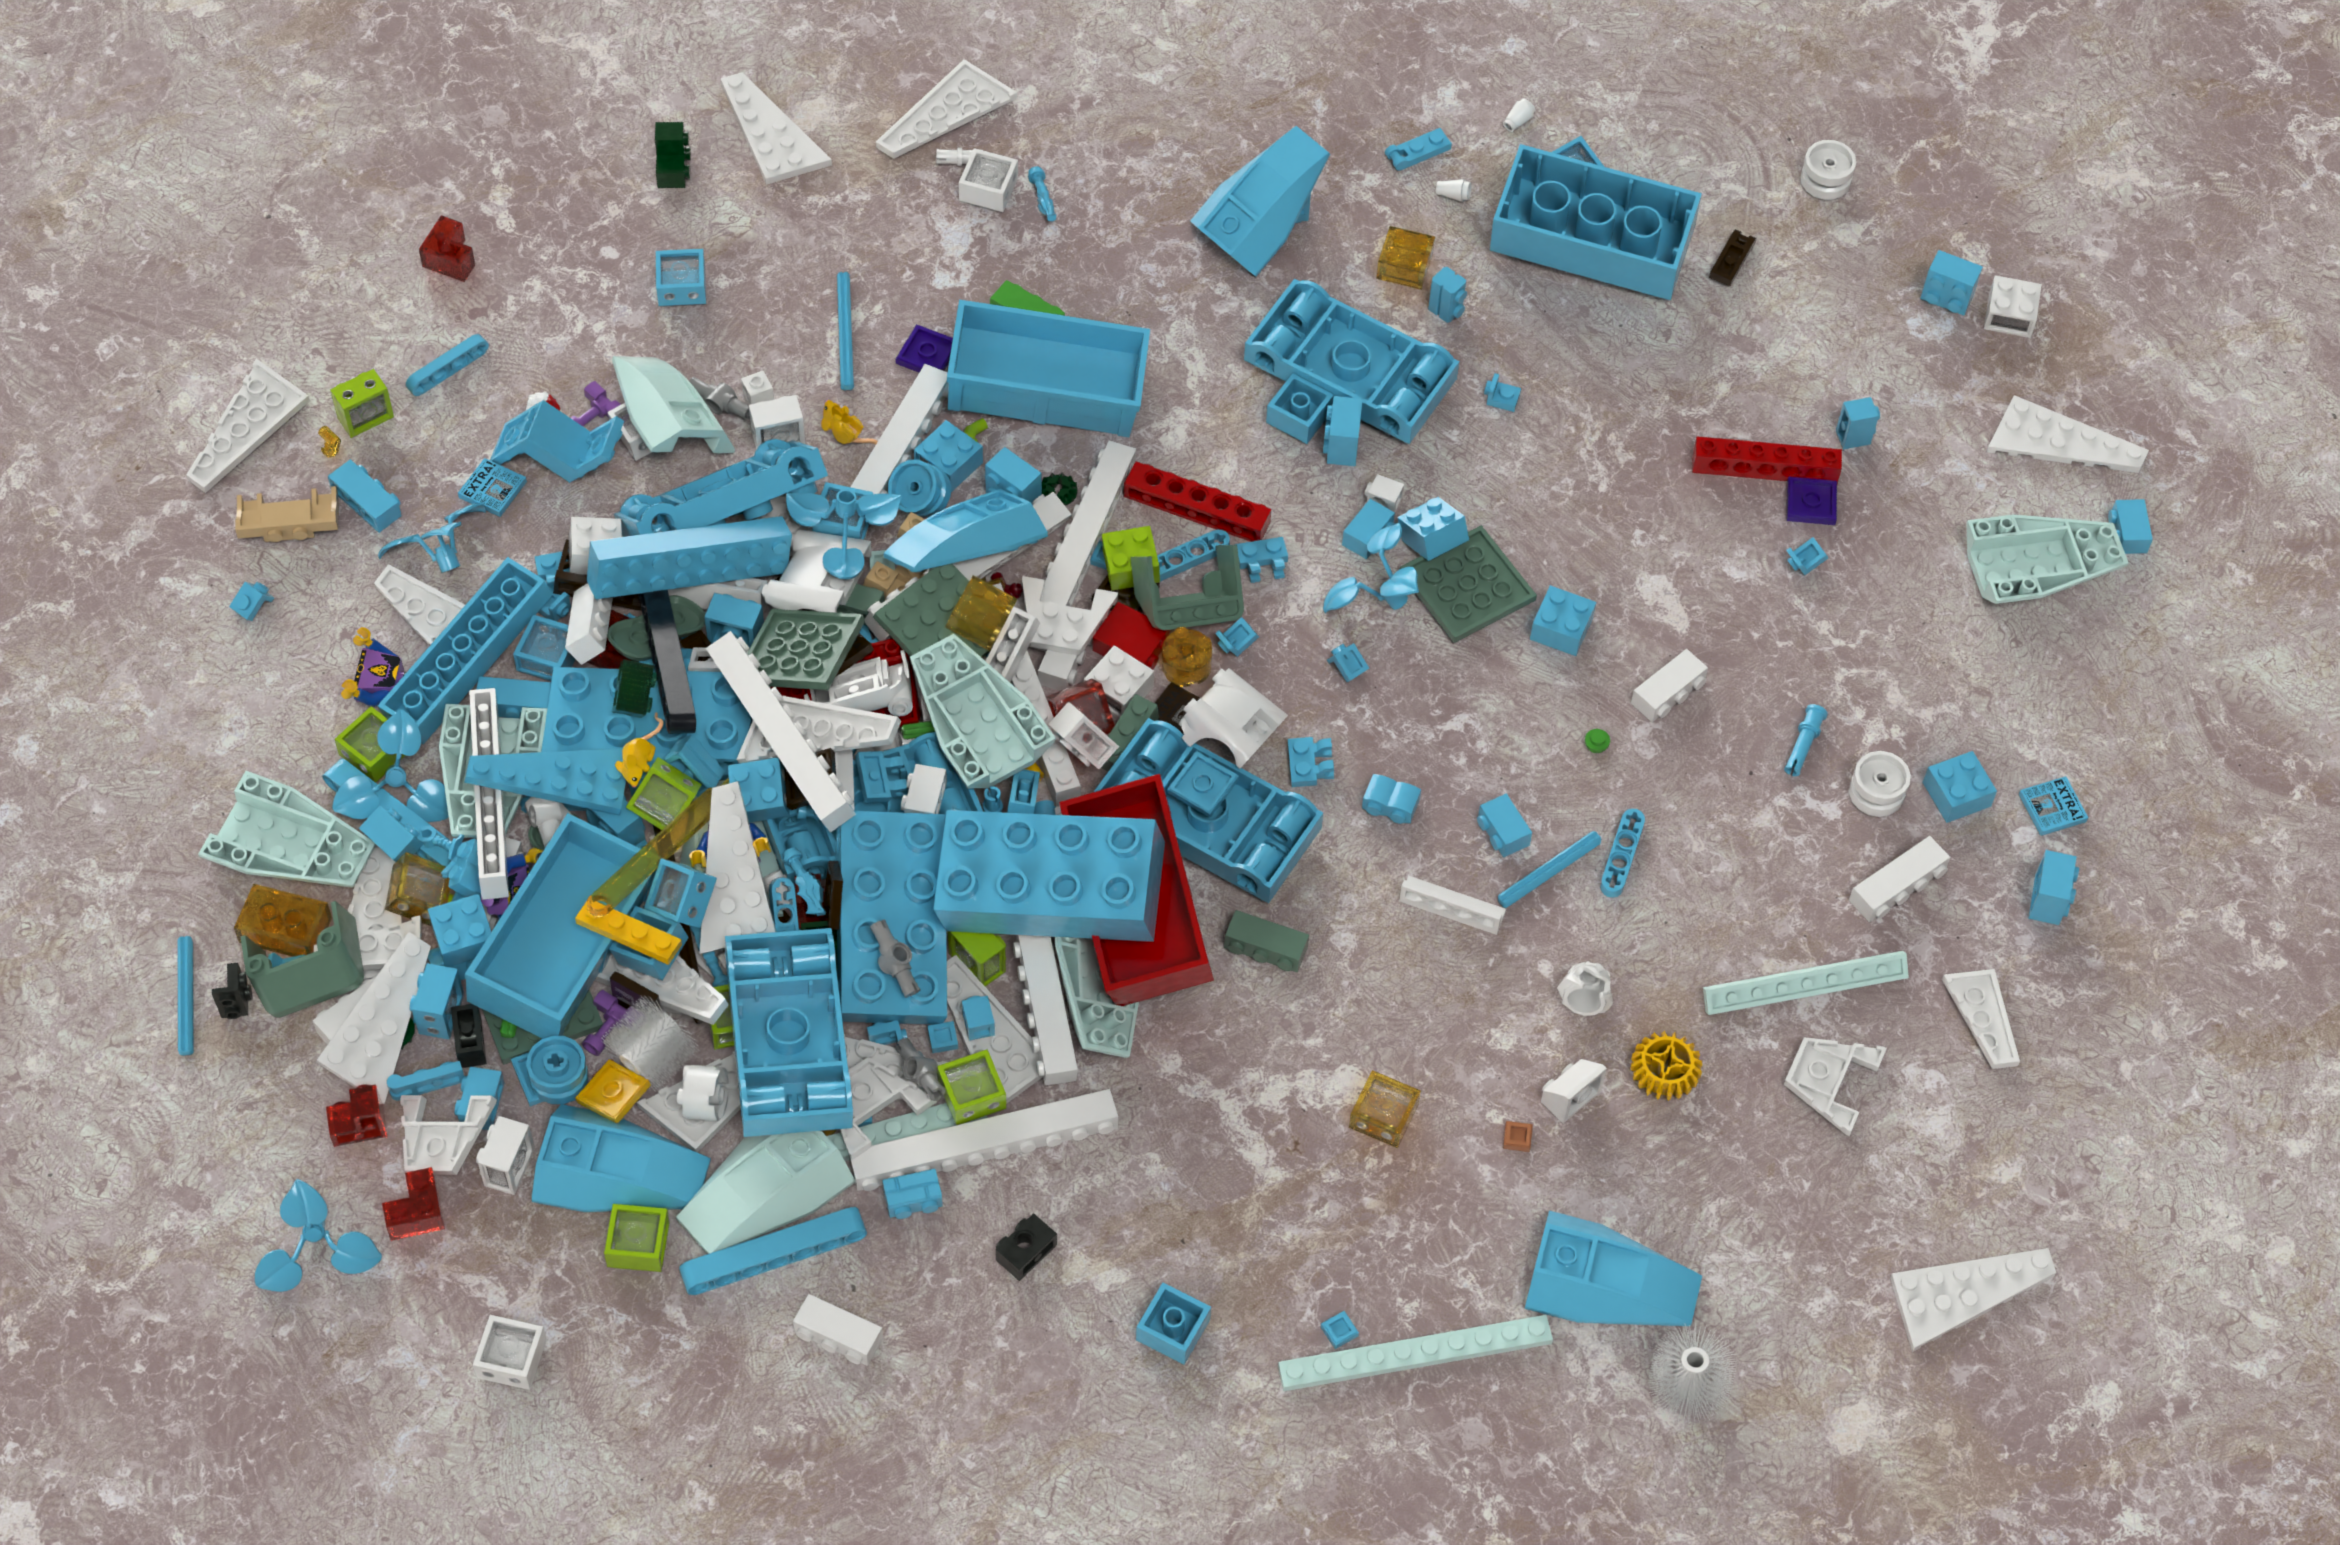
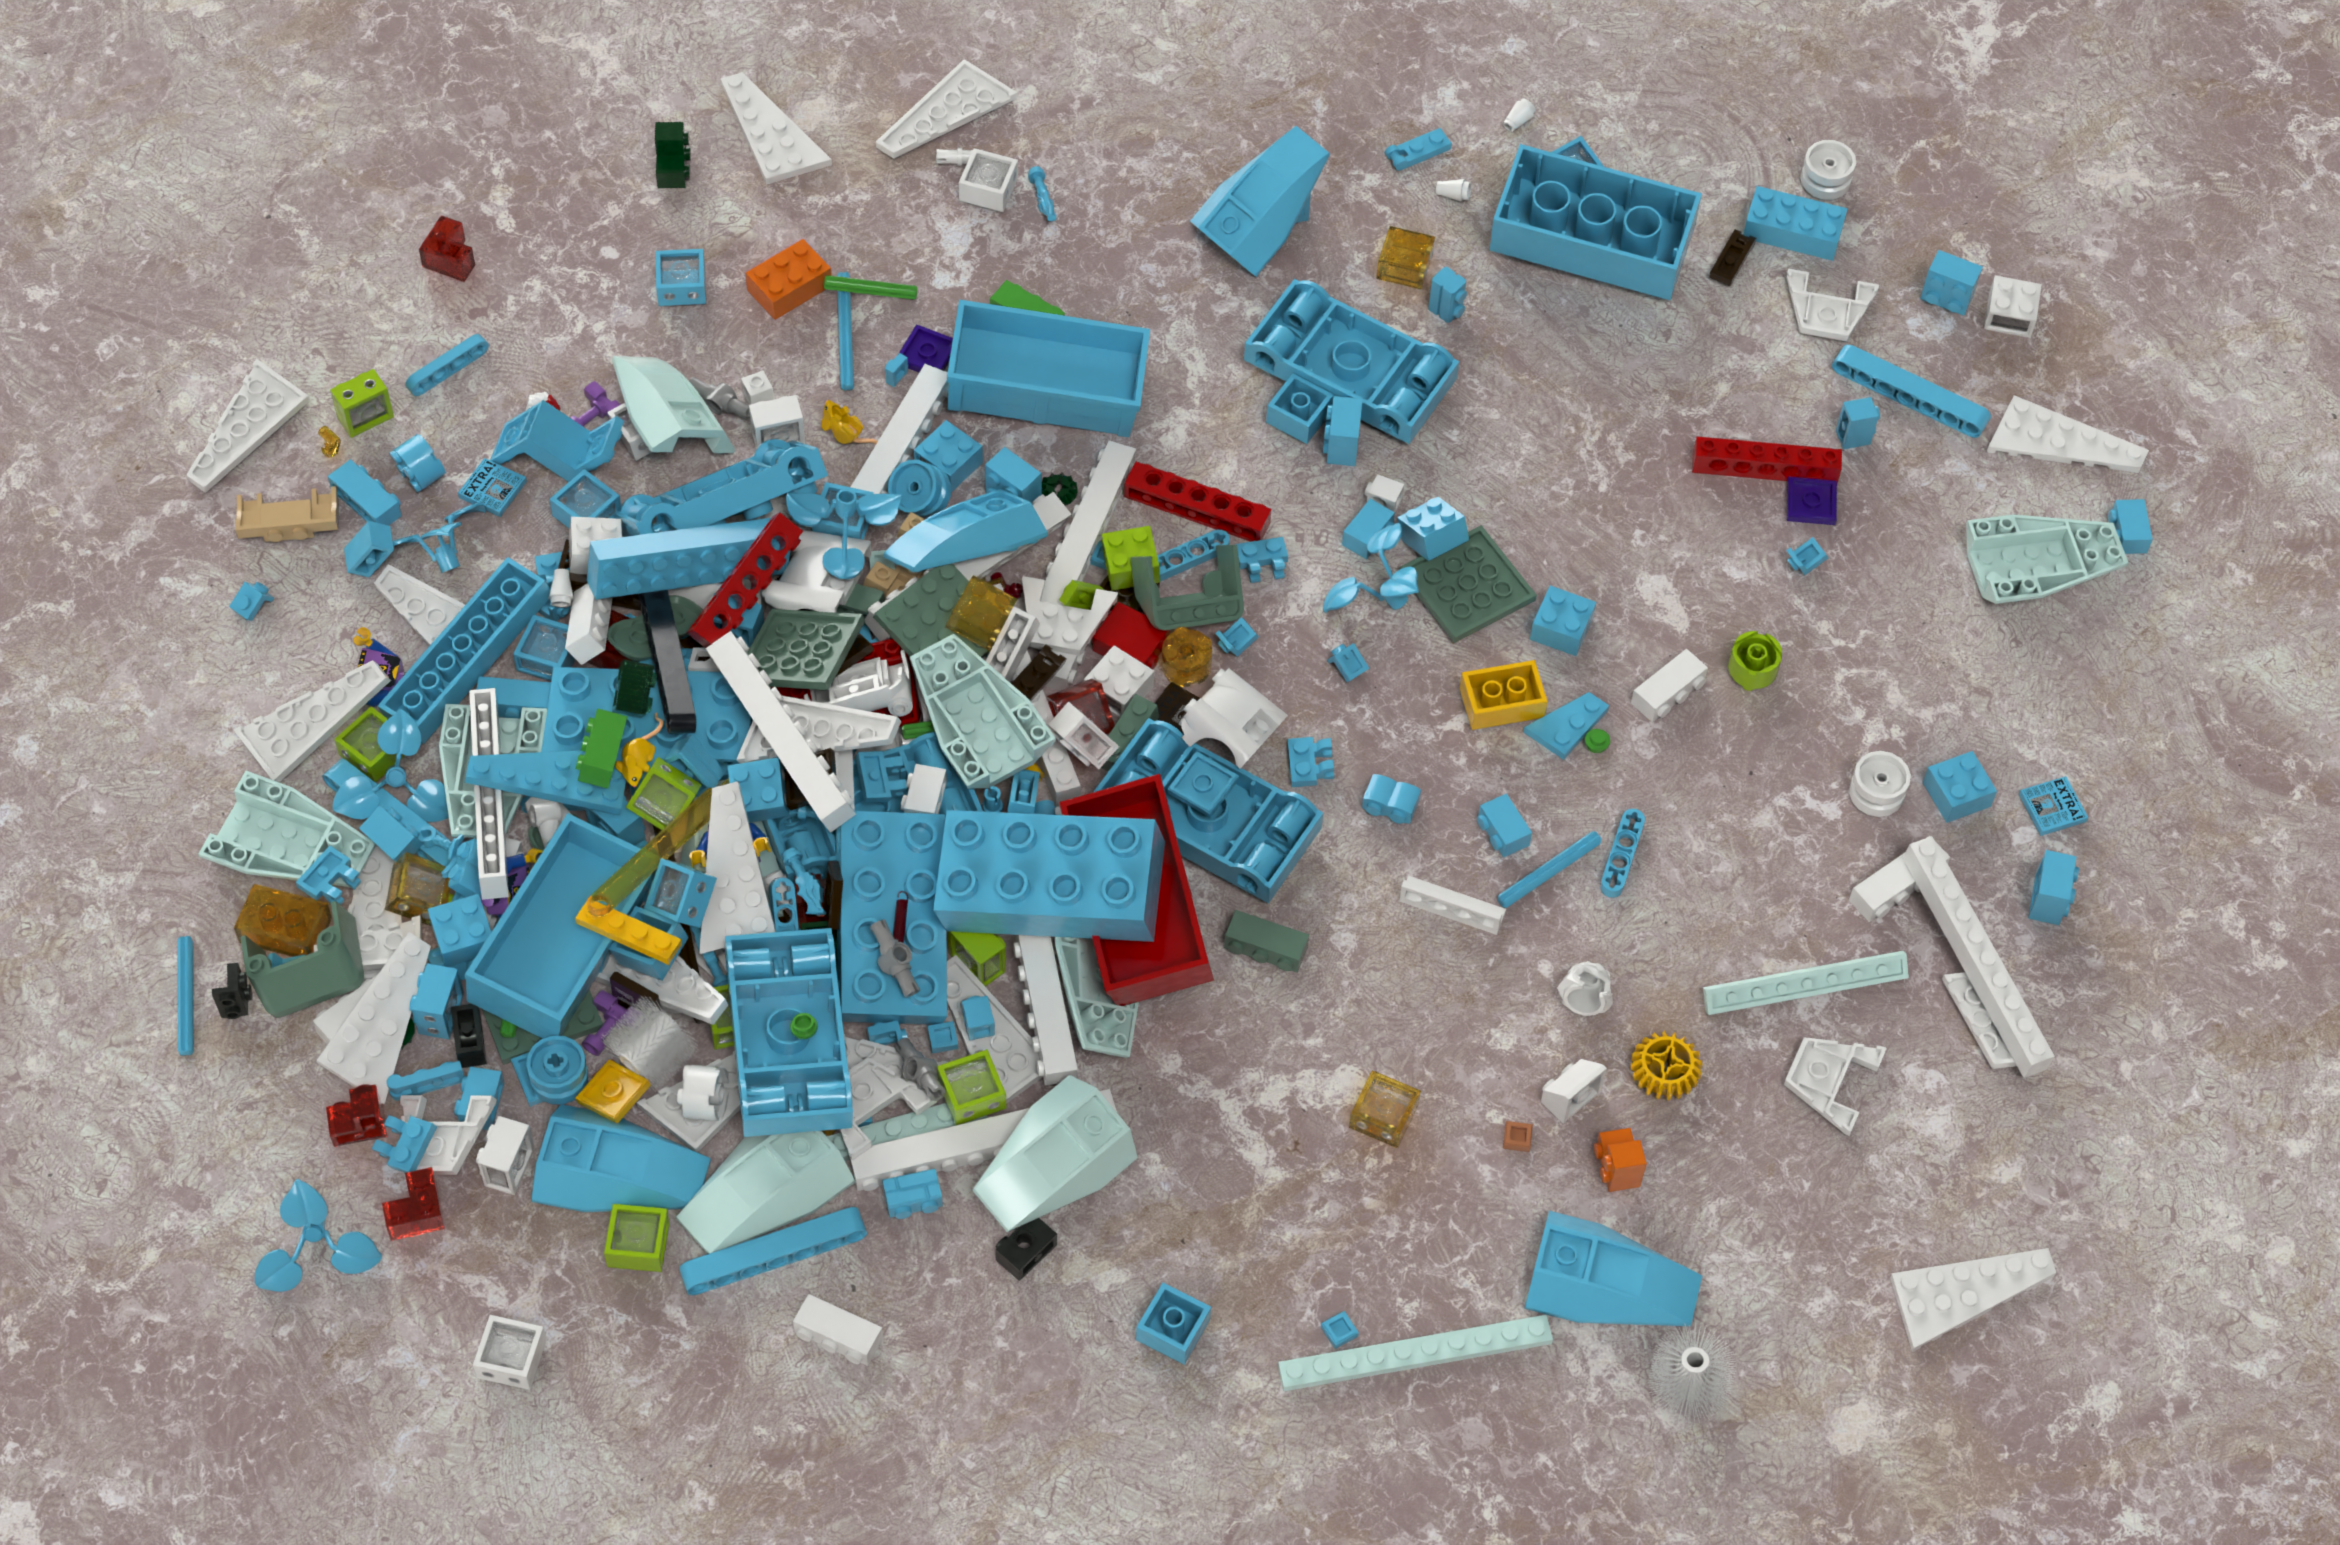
(304, 723): none -> white wing
(324, 872): none -> medium azure plate
(368, 549): none -> medium azure brick
(411, 1145): none -> medium azure plate
(417, 462): none -> medium azure brick
(561, 589): none -> white cone
(584, 498): none -> piece
(600, 748): none -> bright green brick
(777, 528): none -> red brick
(788, 279): none -> orange brick
(803, 1026): none -> bright green plate
(870, 287): none -> bright green axle
(896, 369): none -> medium azure plate
(900, 918): none -> dark red piece
(976, 428): lime arm -> none
(1038, 672): none -> dark brown plate
(1056, 1155): none -> light aqua wedge
(1079, 594): none -> lime plate
(1501, 394): medium azure bracket -> none
(1503, 694): none -> yellow brick
(1567, 725): none -> medium azure wing
(1621, 1159): none -> orange brick
(1755, 660): none -> lime brick
(1795, 223): none -> medium azure brick
(1808, 730): medium azure pin -> none
(1826, 314): none -> white wing
(1911, 391): none -> medium azure beam
(1978, 957): none -> white brick

